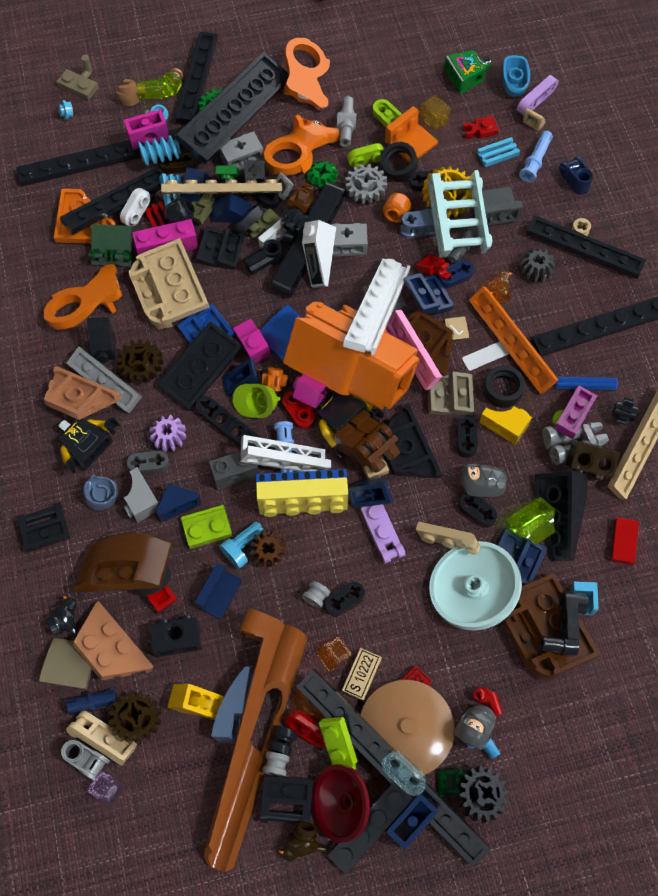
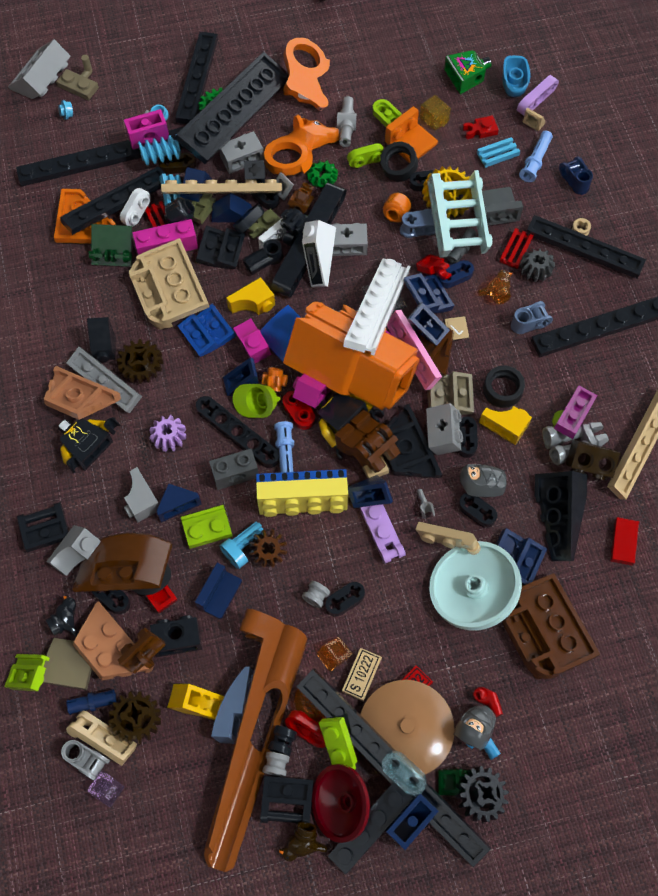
(27, 672): none -> lime plate
(40, 70): none -> light grey slope
(73, 549): none -> light grey arch
(100, 290): orange animal -> none
(100, 493): sand blue hair -> none
(110, 604): none -> black beam
(142, 652): none -> reddish brown hips
(148, 462): dark grey beam -> none
(153, 89): clear neon green piece -> none
(200, 365): black plate -> none
(228, 172): green plate -> none
(253, 297): none -> yellow arch
(282, 459): white fence -> none
(366, 183): light grey gear -> none
(425, 505): none -> light grey hand
(428, 324): none -> dark blue slope
(444, 429): none -> light grey brick
(485, 356): white sticker -> none
(513, 340): orange plate -> none
(522, 236): none -> red tile
(533, 316): none -> sand blue piece
(533, 521): clear neon green slope -> none
(569, 607): black beam -> none
(588, 383): blue axle -> none
(591, 591): medium azure panel -> none
(625, 411): black gear -> none

